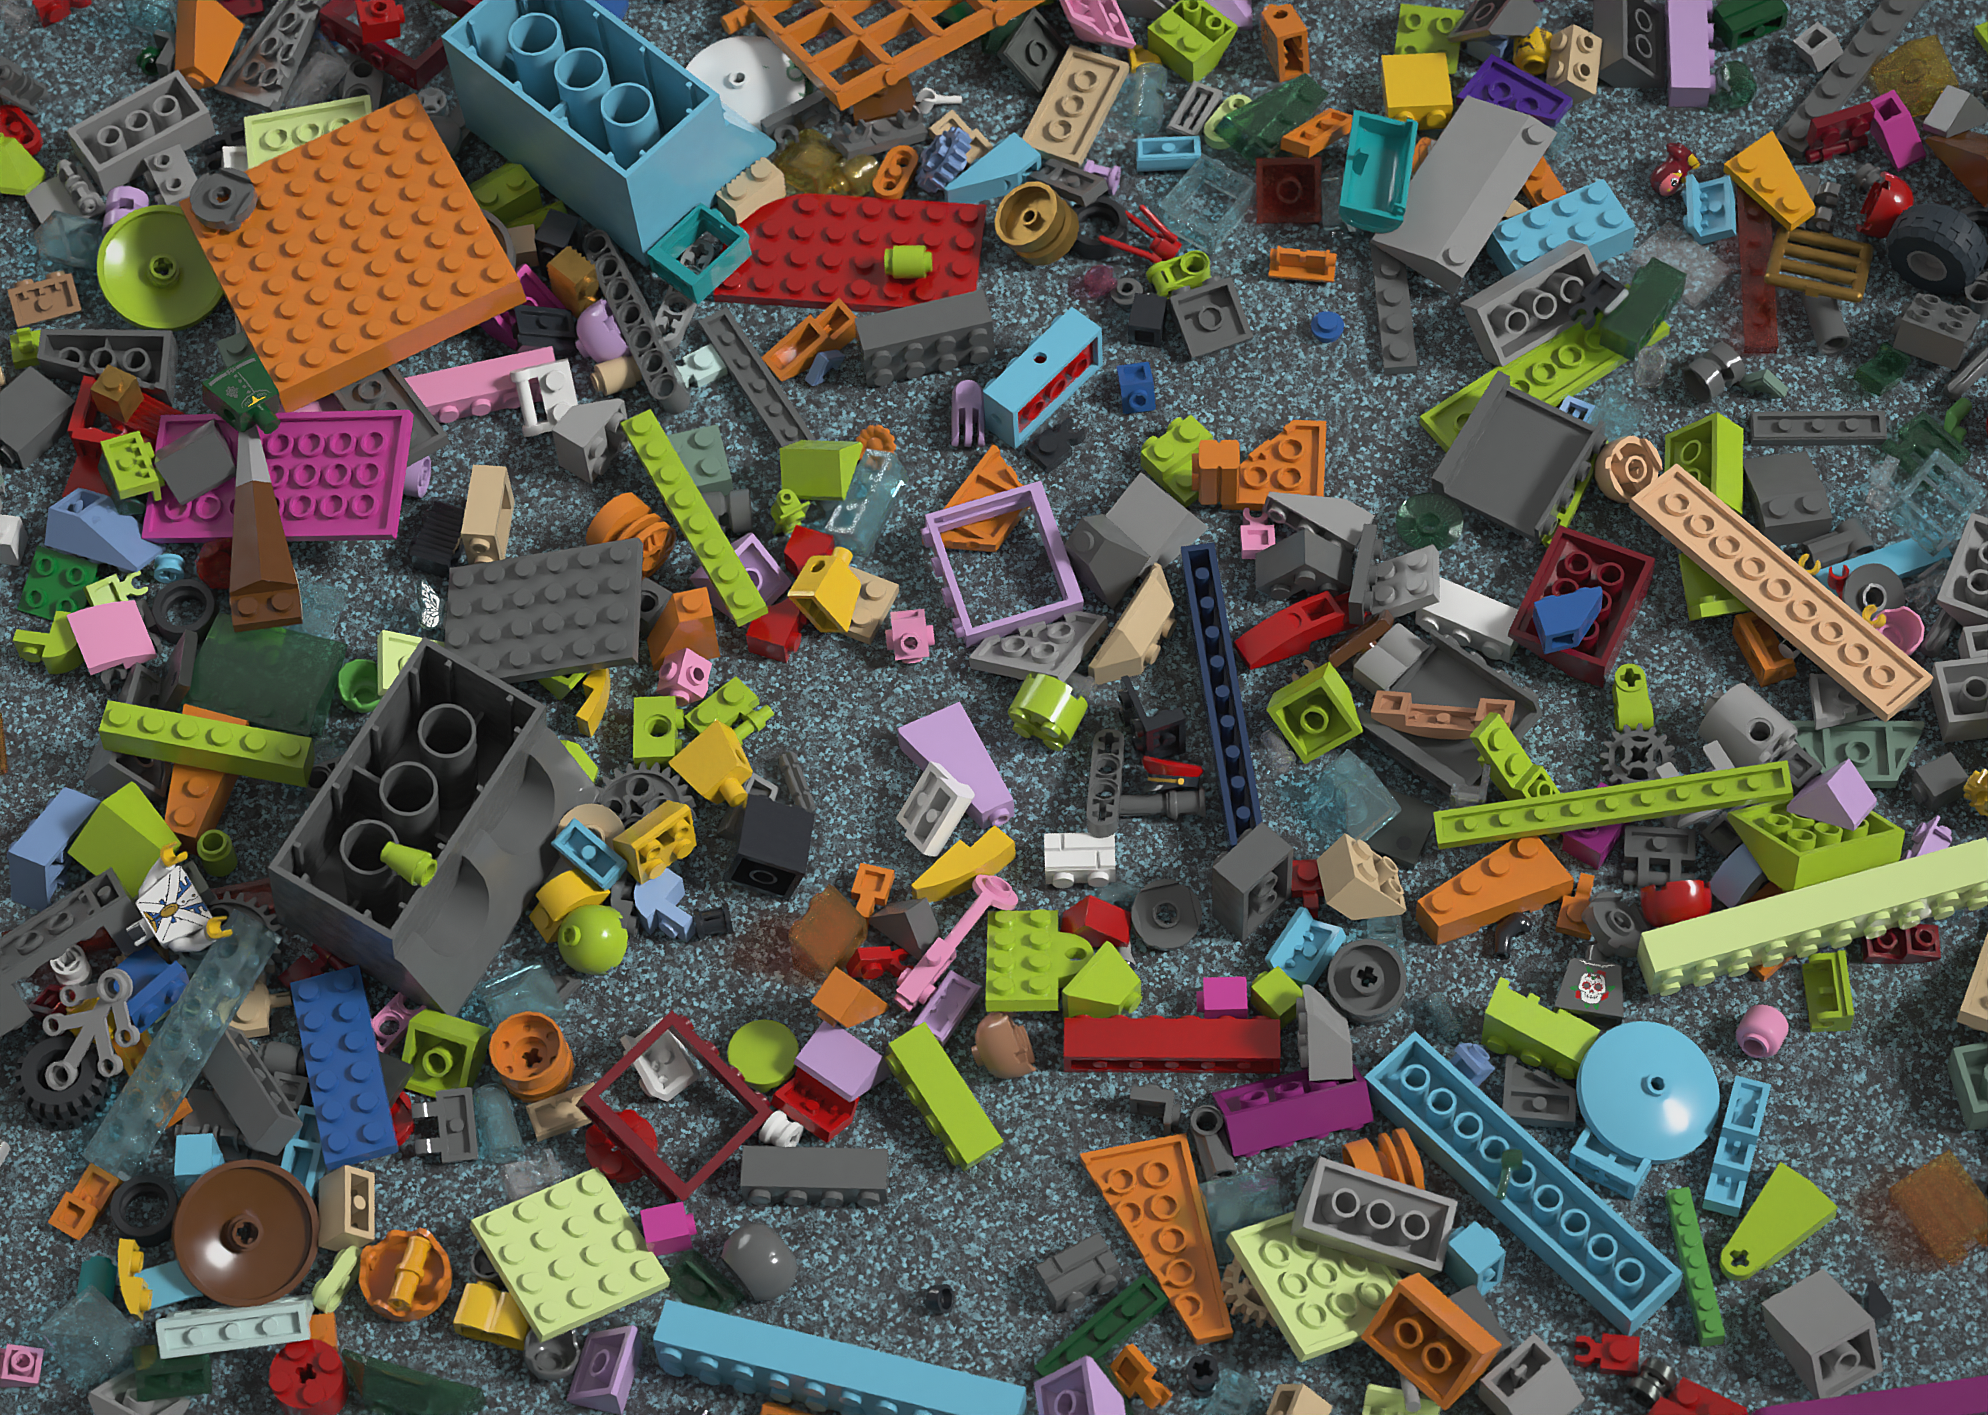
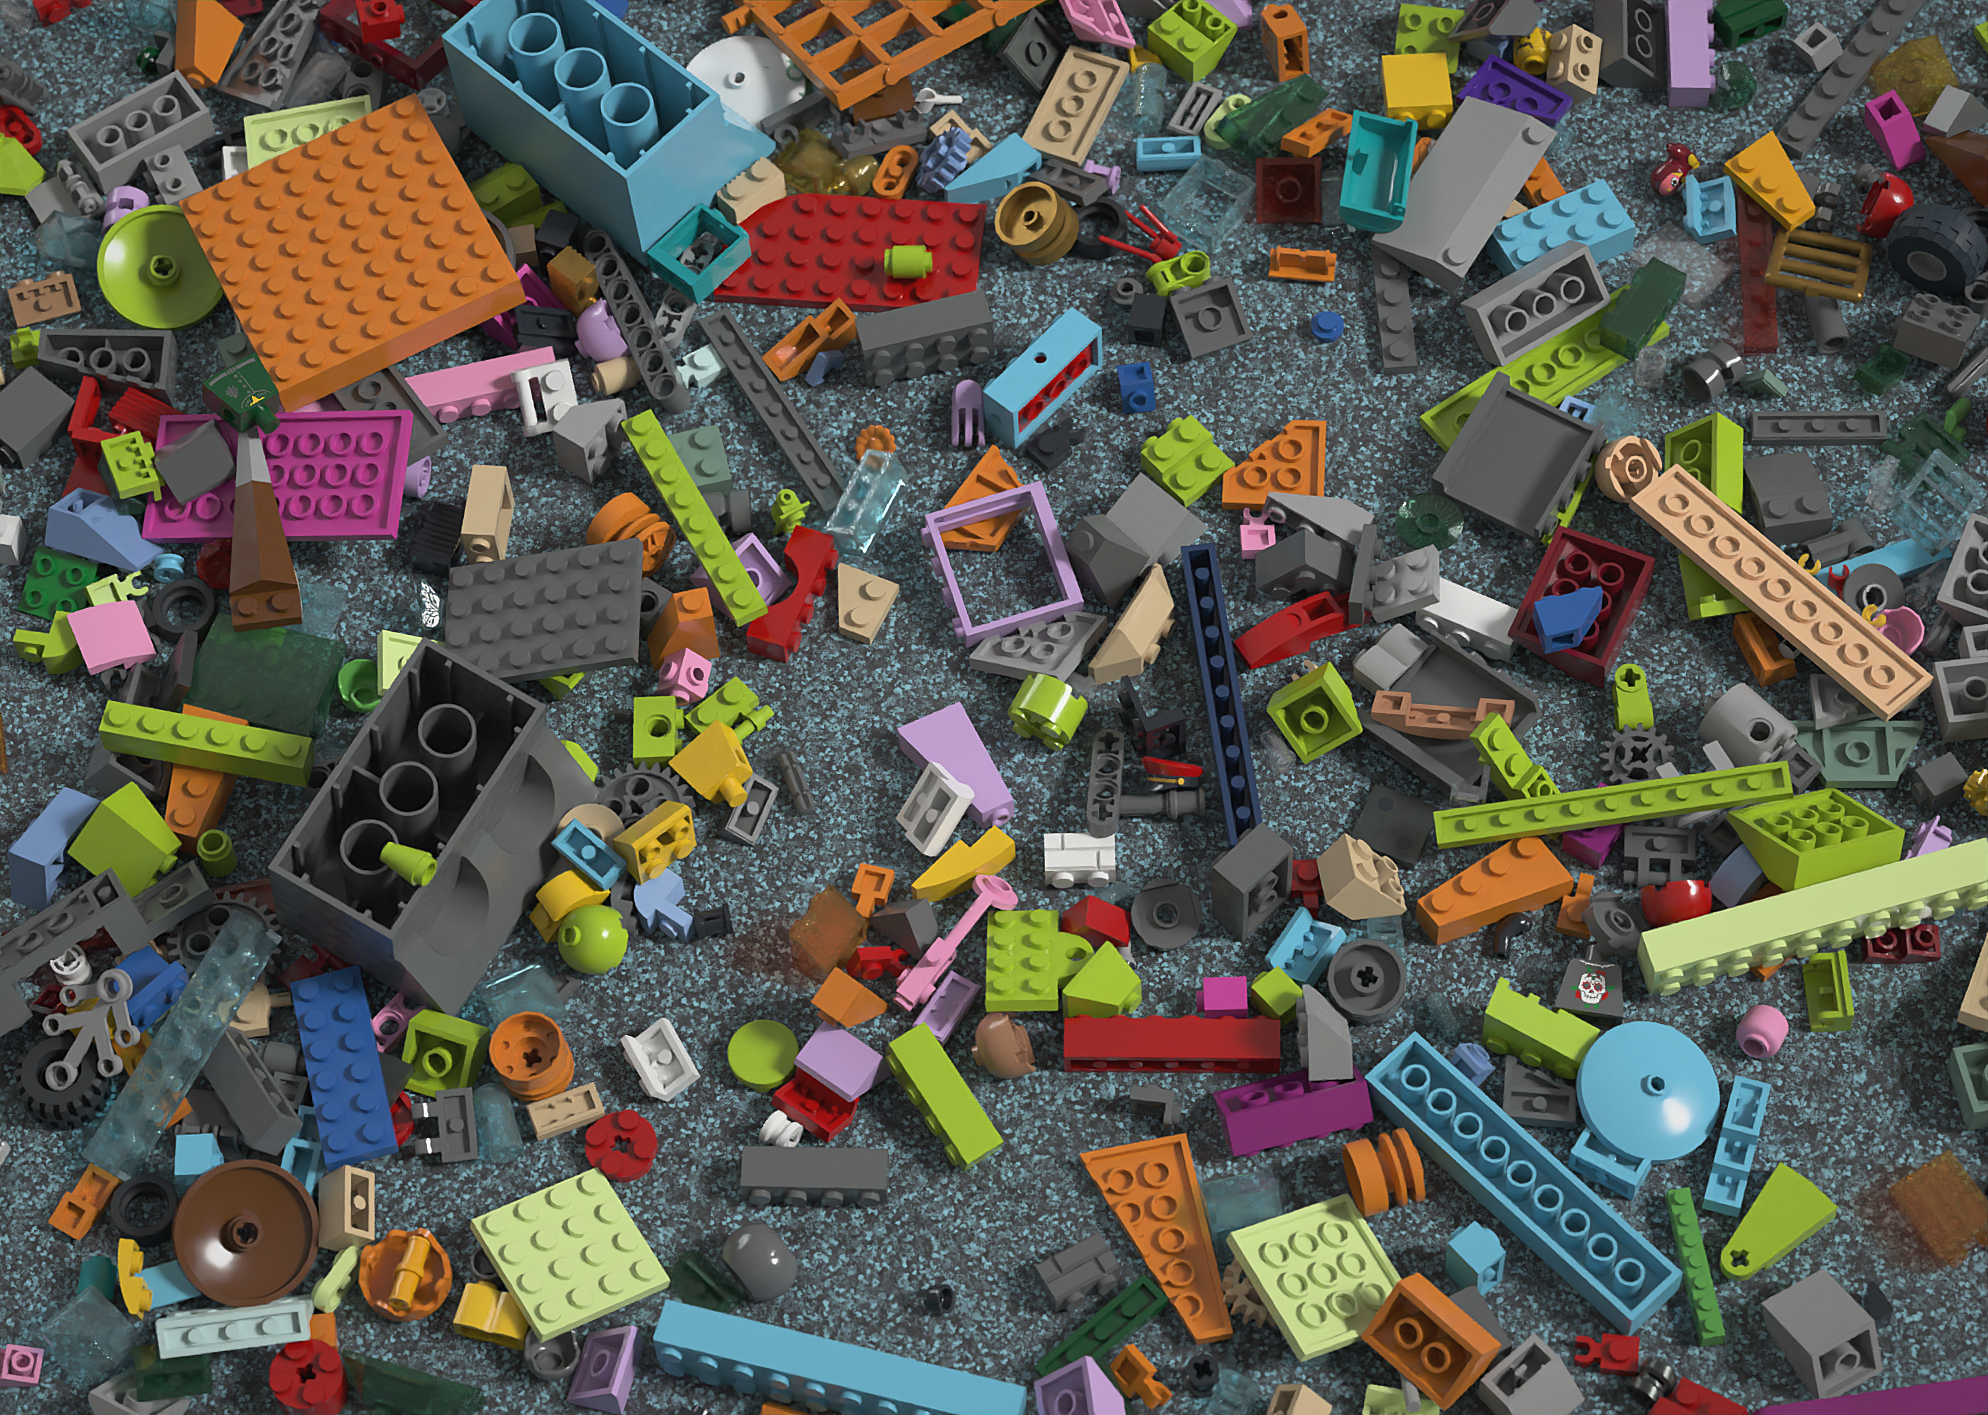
(117, 393): pearl gold brick -> none
(174, 908): torso -> none
(227, 214): dark grey plate -> none
(531, 1176): clear bracket -> none
(597, 694): yellow slope -> none
(634, 1147): dark red window -> none
(668, 1228): dark pink brick -> none
(769, 847): black slope -> none
(819, 468): lime slope -> none
(827, 591): yellow torso -> none
(909, 624): bright pink brick -> none
(1100, 280): clear pink plate -> none
(1212, 1145): dark grey piece -> none
(1216, 472): orange brick -> none
(1350, 800): clear light blue slope -> none
(1361, 639): reddish brown plate -> none
(1374, 1218): light grey slope -> none
(1510, 1160): clear green hand -> none
(1601, 296): black plate -> none
(1835, 797): lavender slope -> none
(1839, 132): dark red plate -> none

